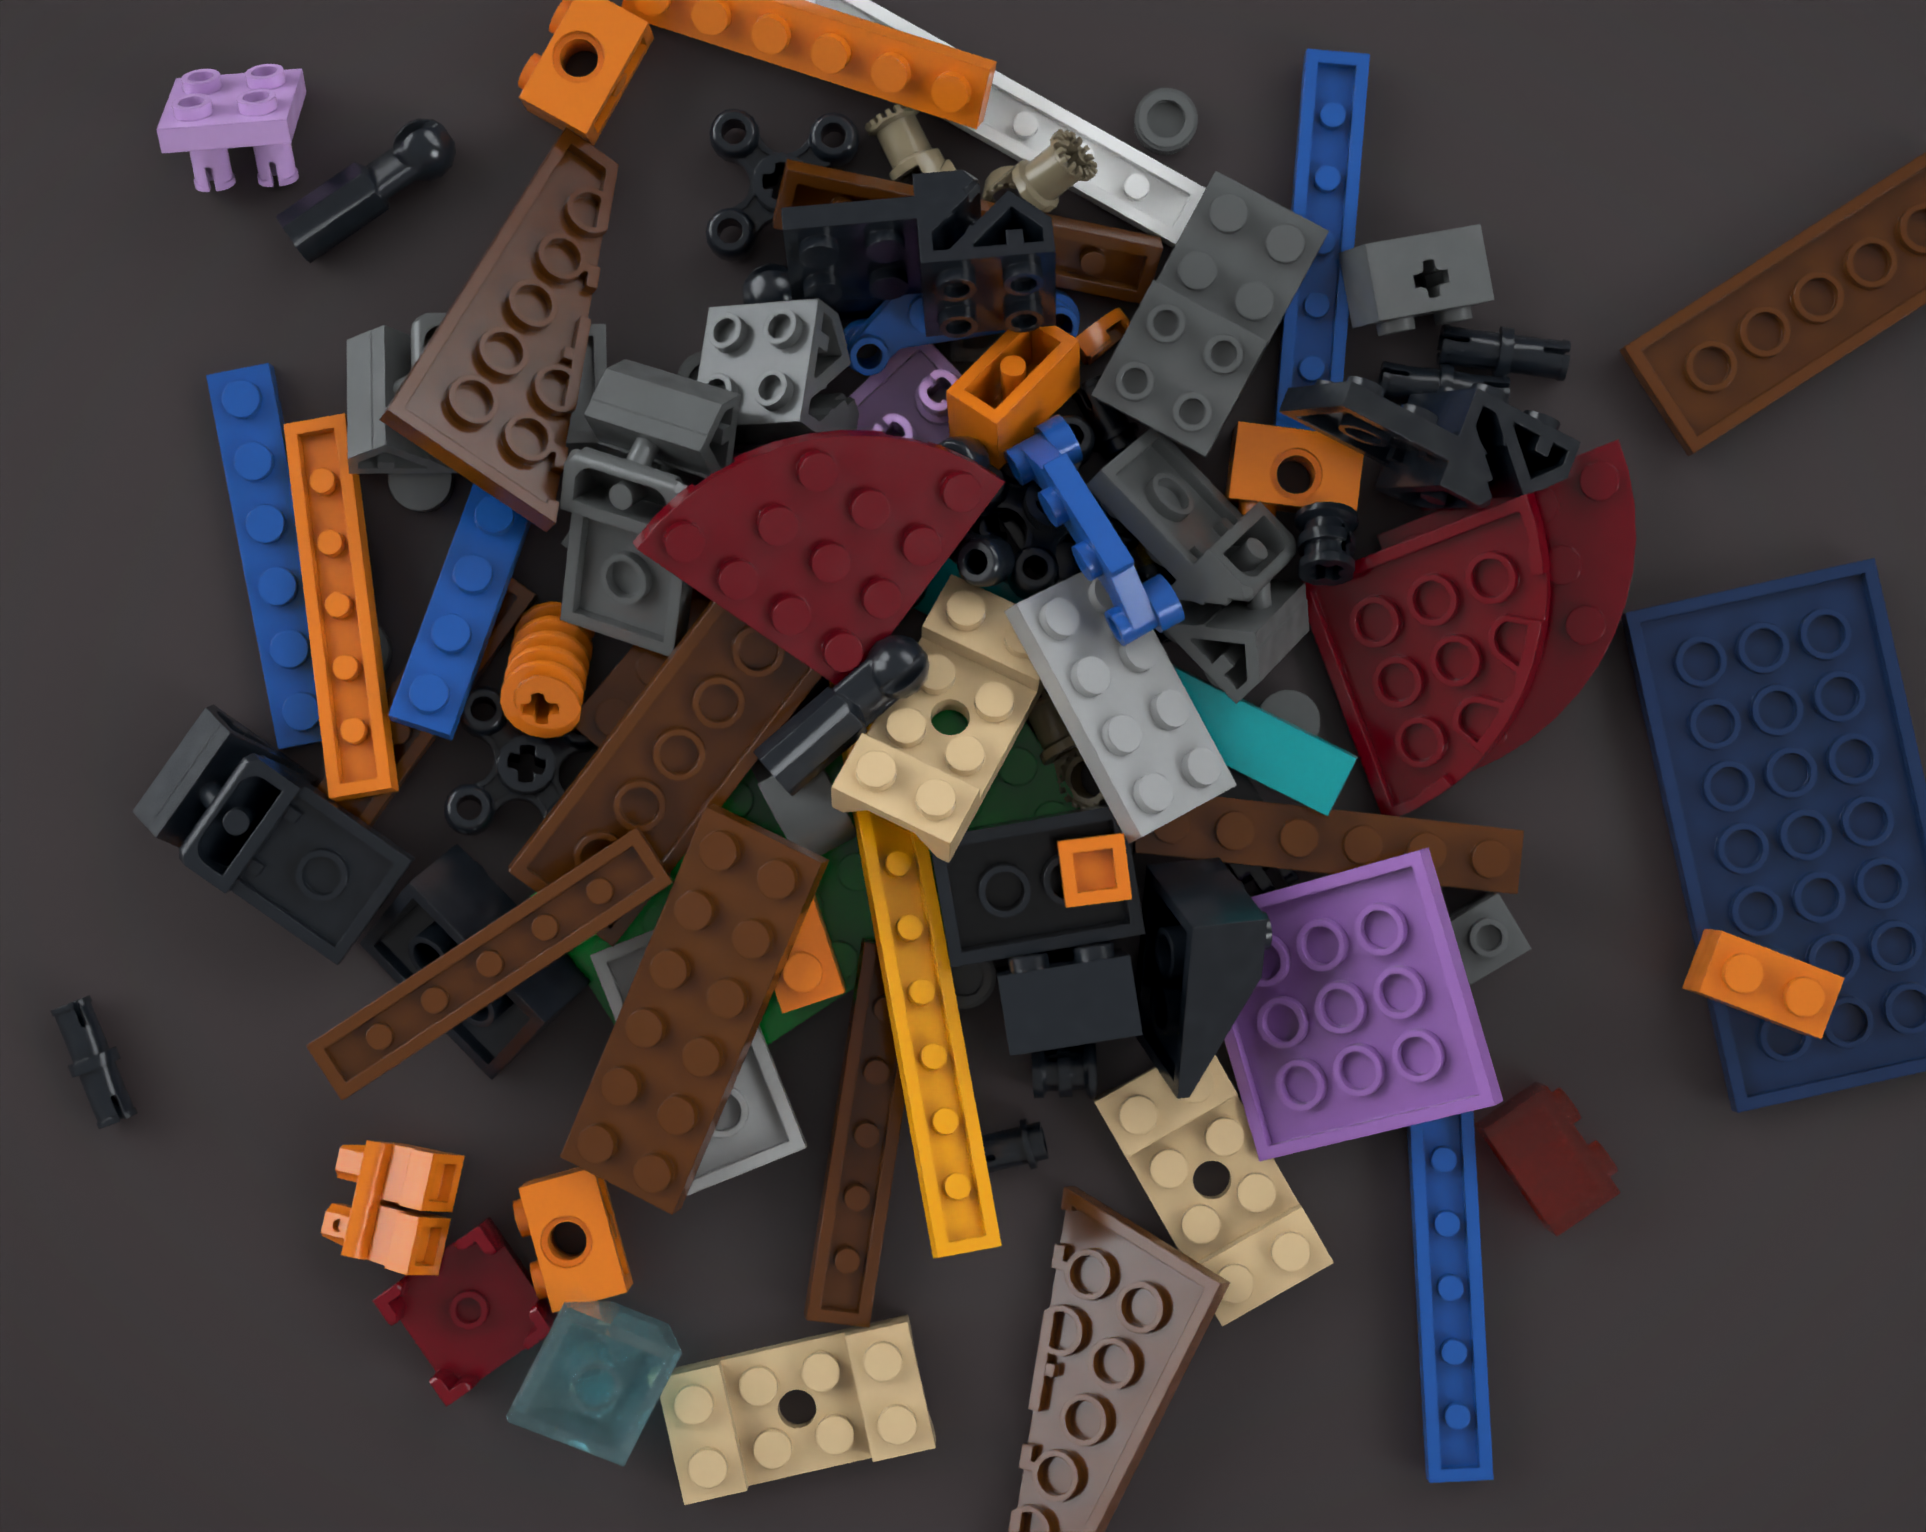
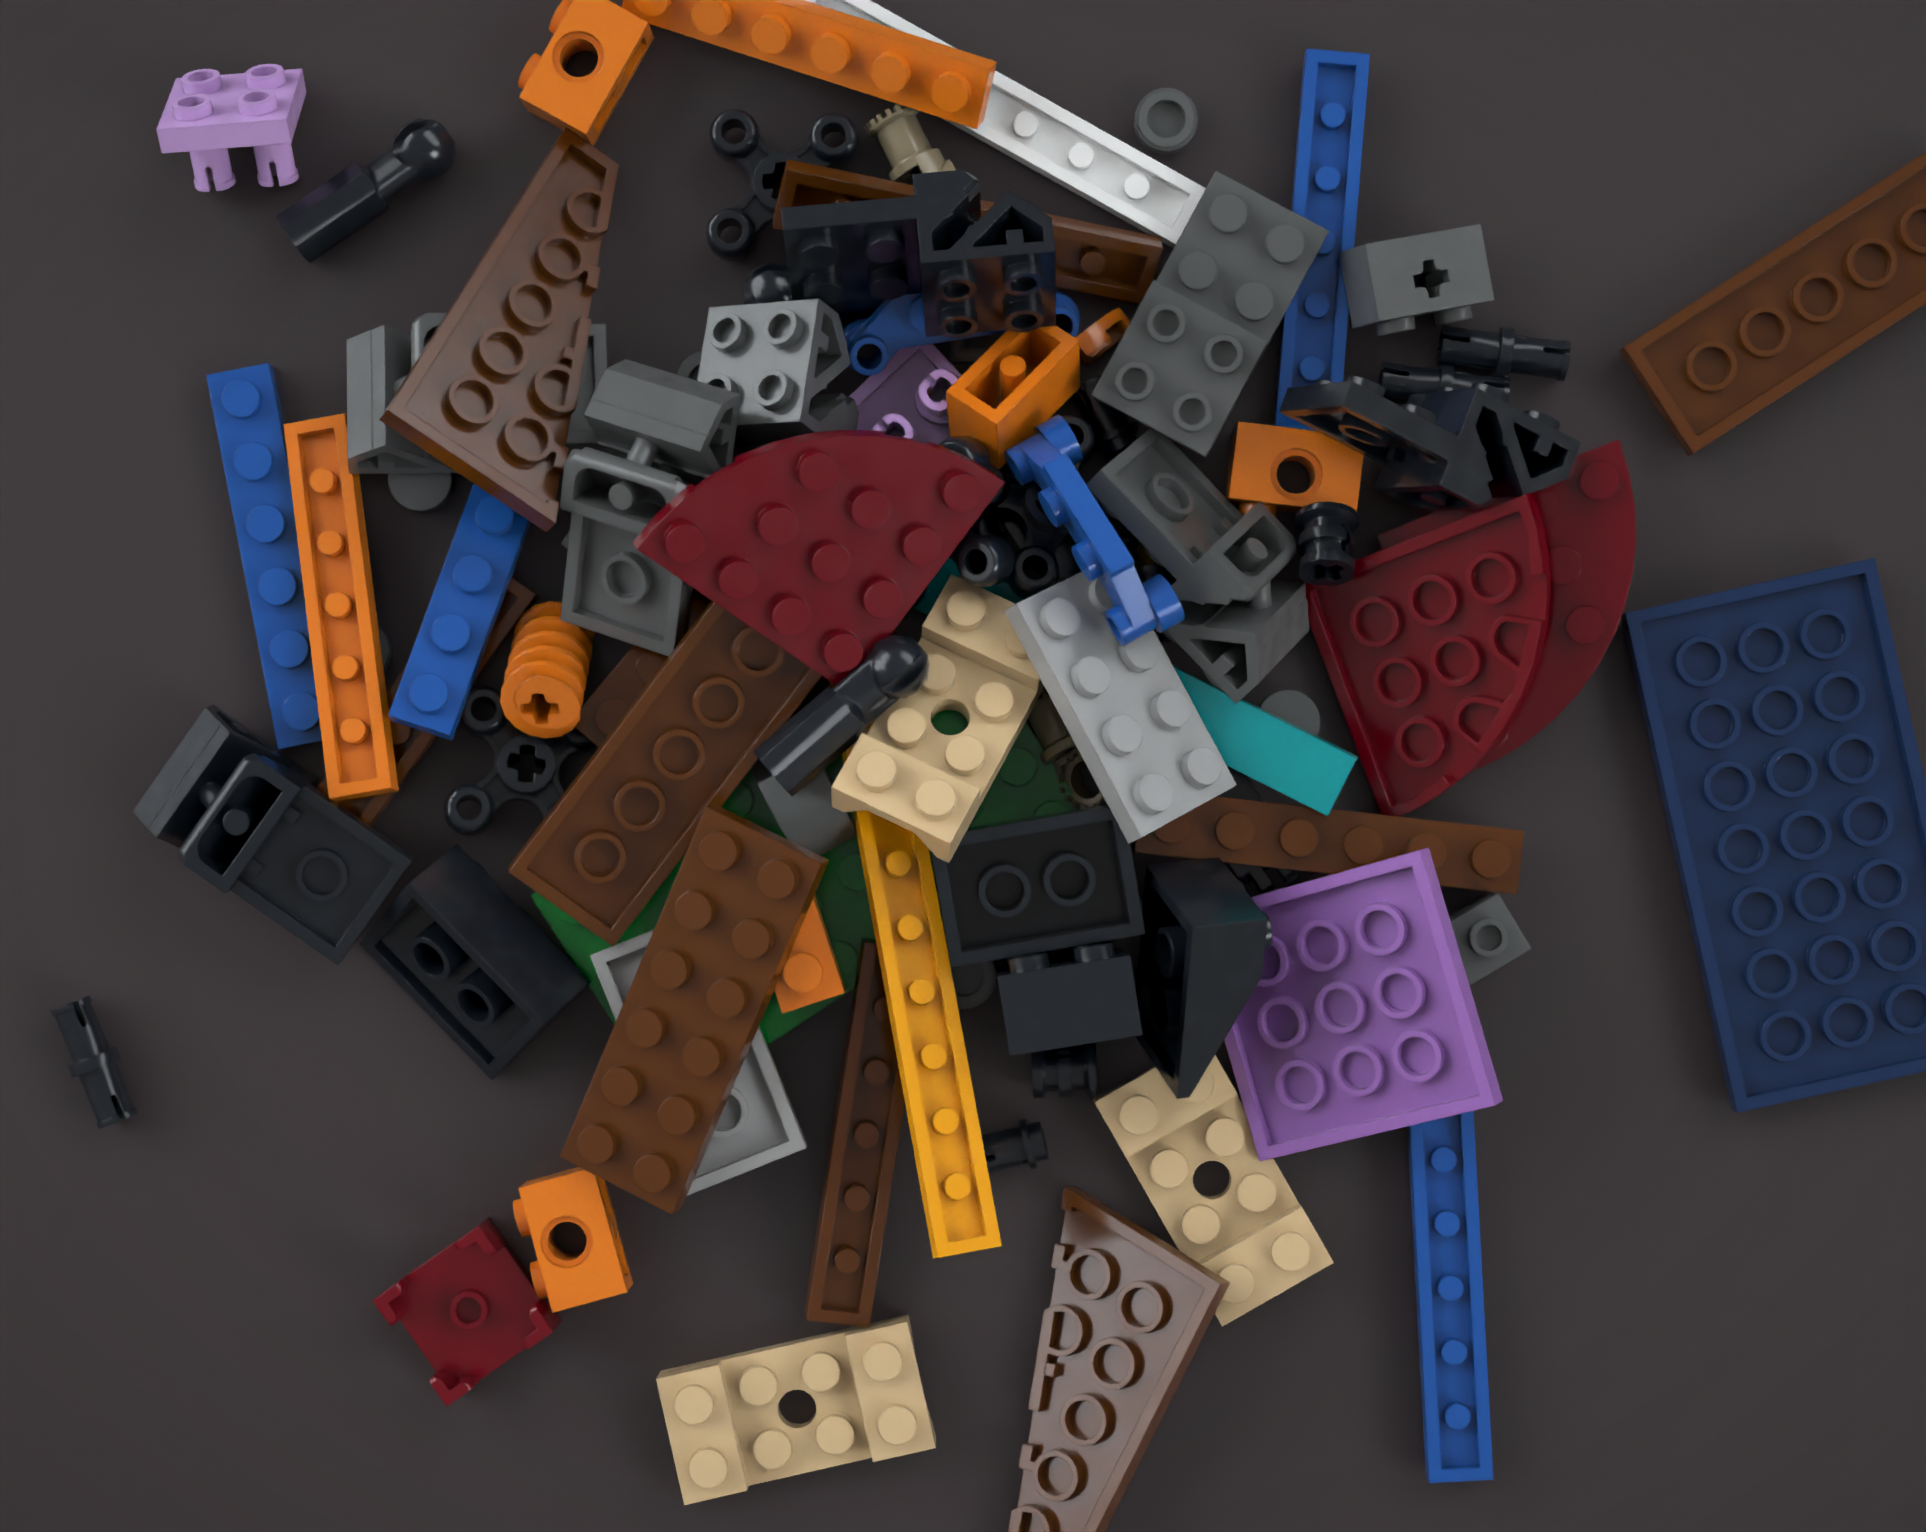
(389, 1203): orange hips -> none
(490, 963): reddish brown plate -> none
(597, 1378): clear light blue slope -> none
(1046, 175): dark tan connector -> none
(1094, 870): orange plate -> none
(1548, 1156): clear red brick -> none
(1763, 983): orange brick -> none

